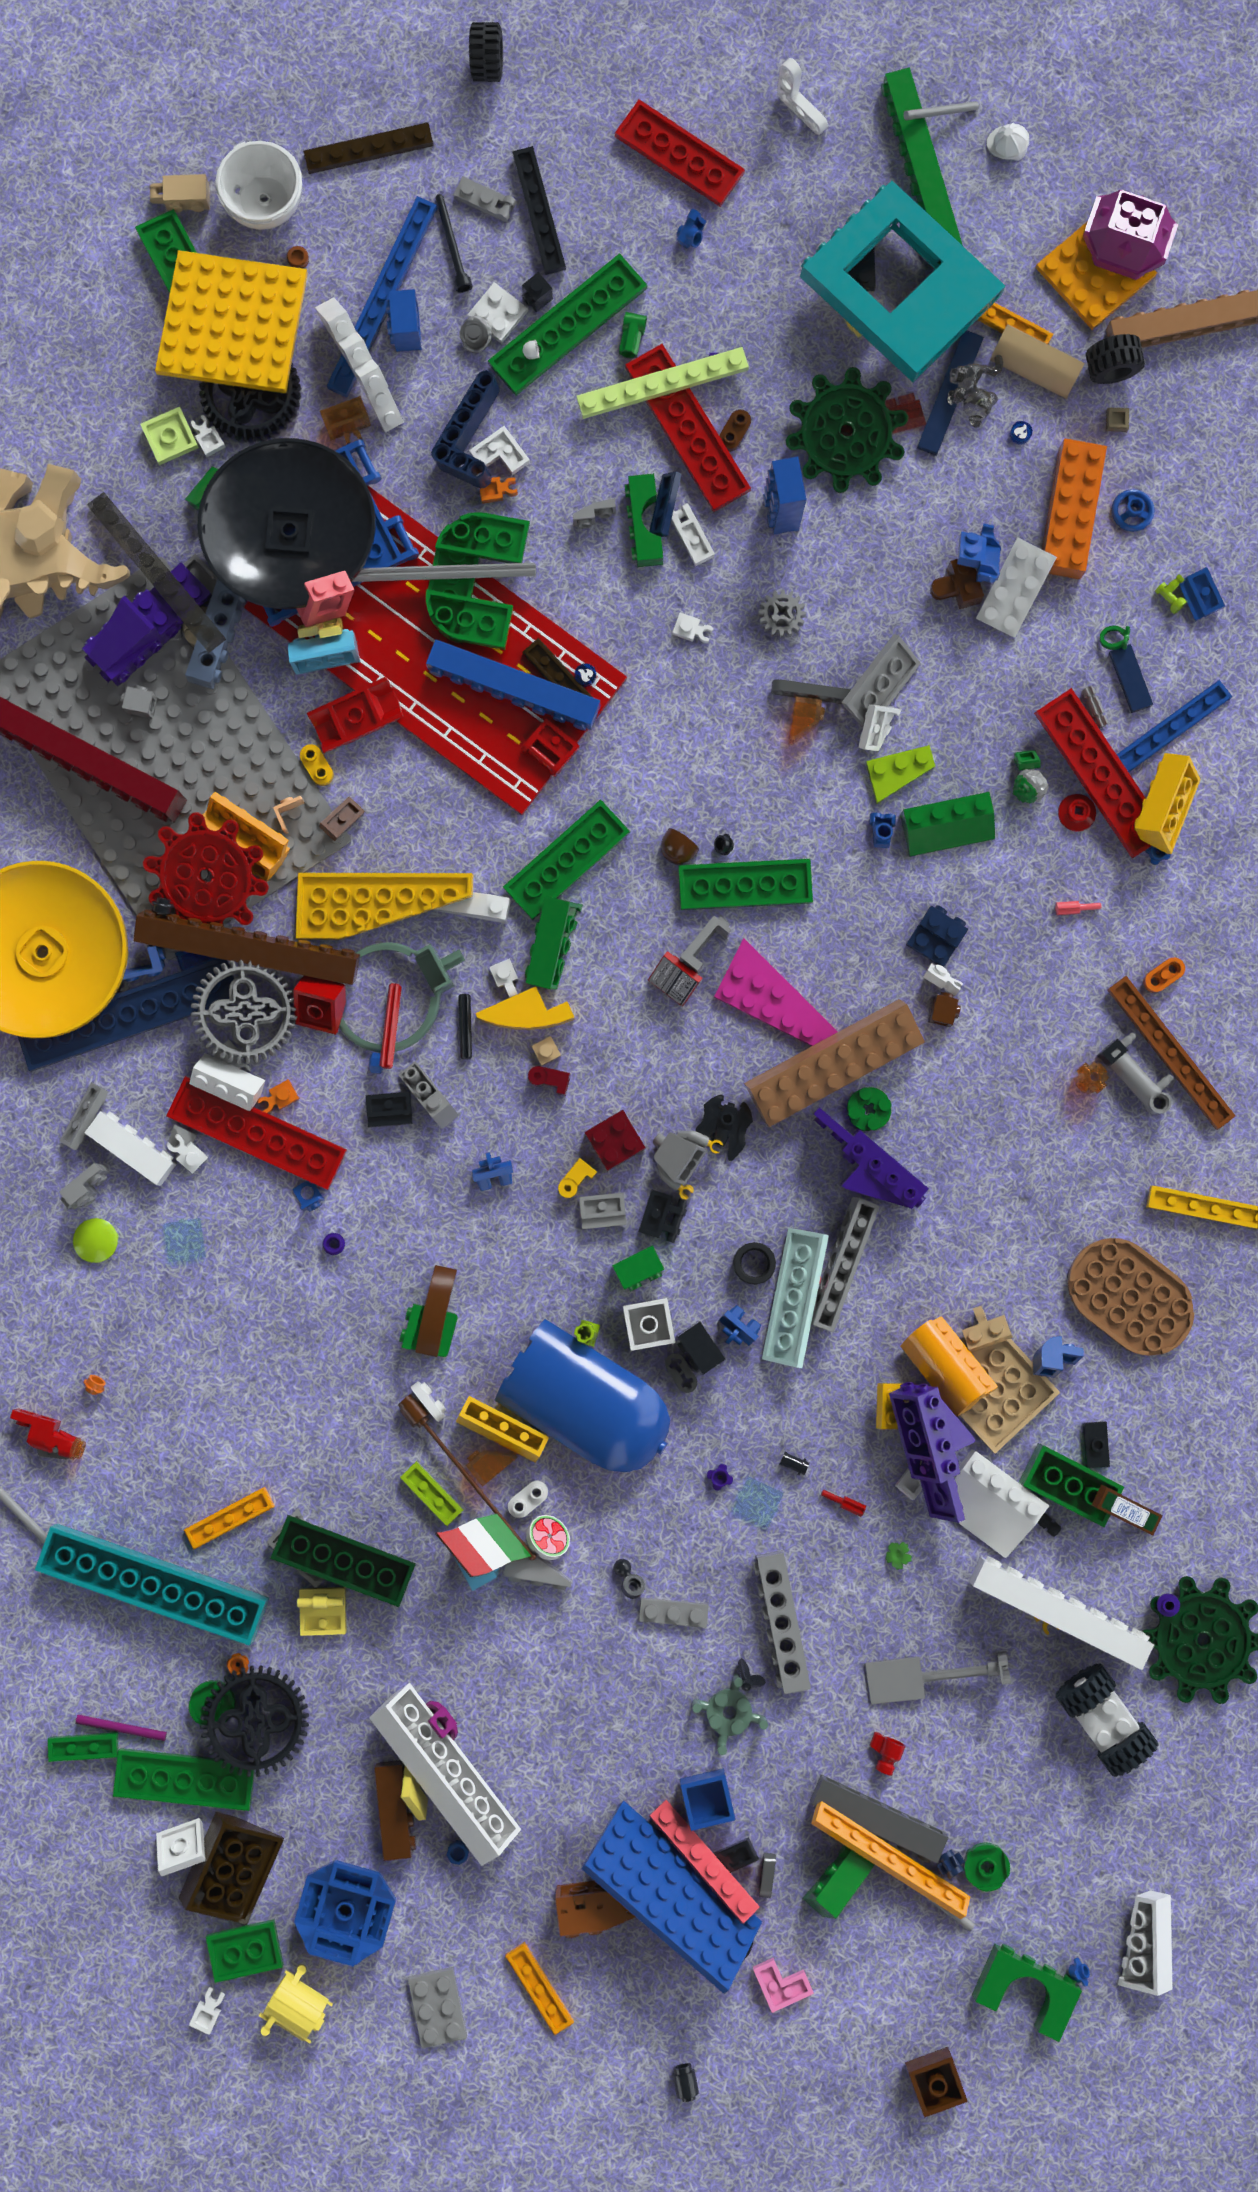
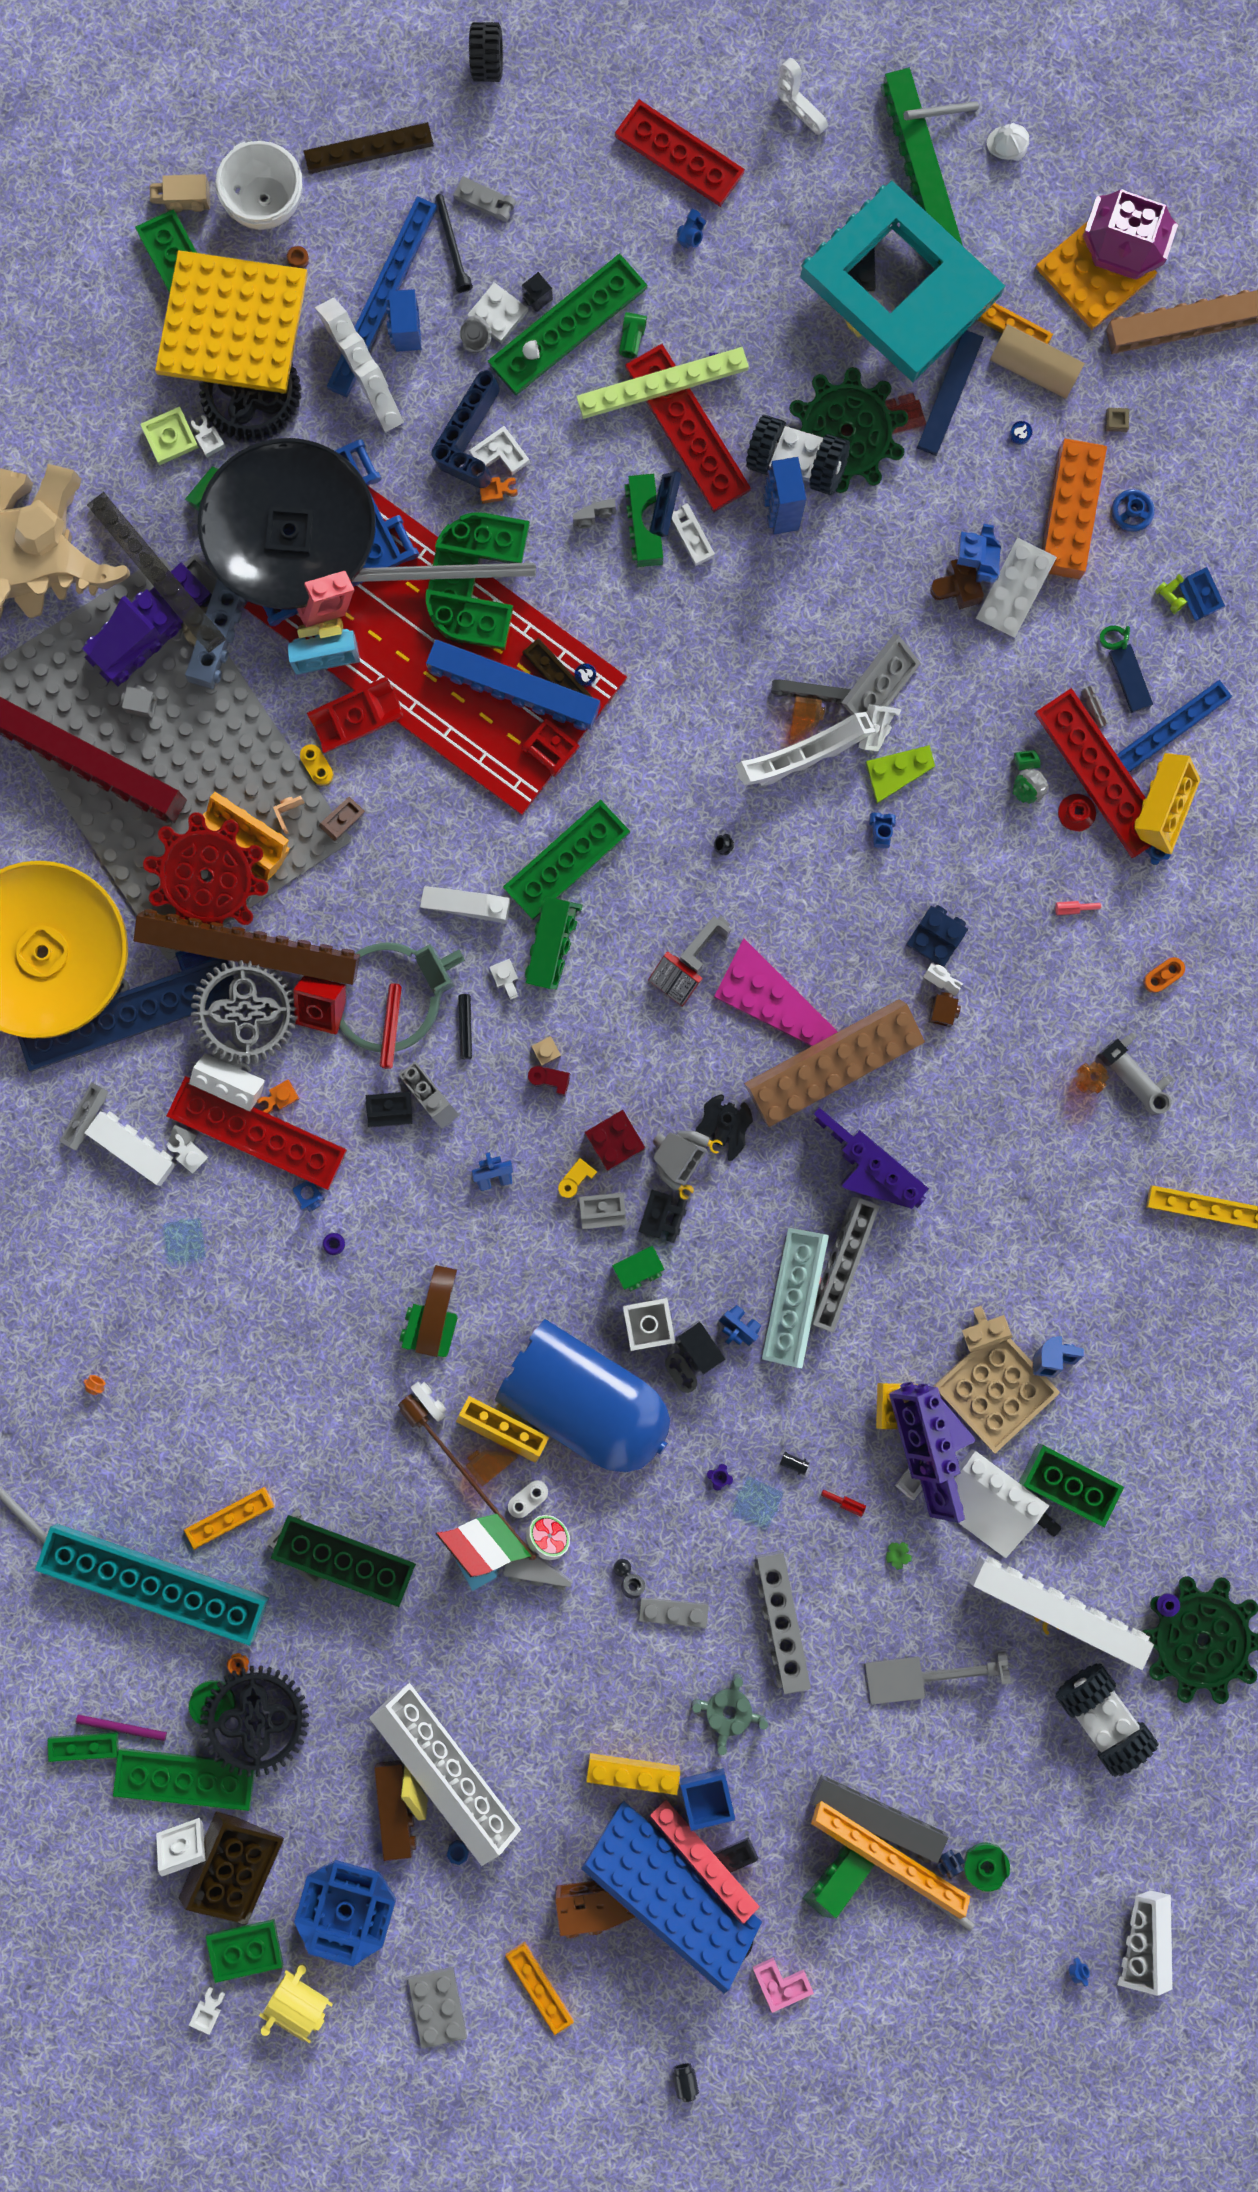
(46, 1437): red plate -> none
(81, 1190): light grey plate -> none
(95, 1240): lime dish -> none
(157, 956): blue bracket -> none
(162, 905): black plate -> none
(322, 1611): light yellow plate -> none
(346, 419): clear orange brick -> none
(353, 903): yellow wing -> none
(374, 1063): blue tile -> none
(431, 1493): lime plate -> none
(445, 1718): magenta bracket -> none
(526, 1012): yellow slope -> none
(539, 210): black plate -> none
(587, 1332): lime piece -> none
(633, 1774): none -> yellow brick
(678, 847): reddish brown helmet -> none
(688, 627): white plate -> none
(735, 429): reddish brown plate -> none
(745, 884): green plate -> none
(749, 1680): black piece -> none
(767, 1875): dark grey beam -> none
(770, 1259): black tyre -> none
(776, 607): light grey gear -> none
(804, 754): none -> white arch
(820, 458): none -> black plate
(857, 1114): green plate -> none
(890, 1750): red piece -> none
(936, 2082): reddish brown brick -> none
(948, 824): green slope -> none
(948, 1365): light orange brick -> none
(976, 401): clear smoke animal -> none
(1005, 1966): green arch -> none
(1096, 1444): black plate -> none
(1115, 359): black tyre -> none
(1127, 1510): tile -> none
(1131, 1296): medium nougat plate -> none
(1171, 1053): dark orange plate -> none

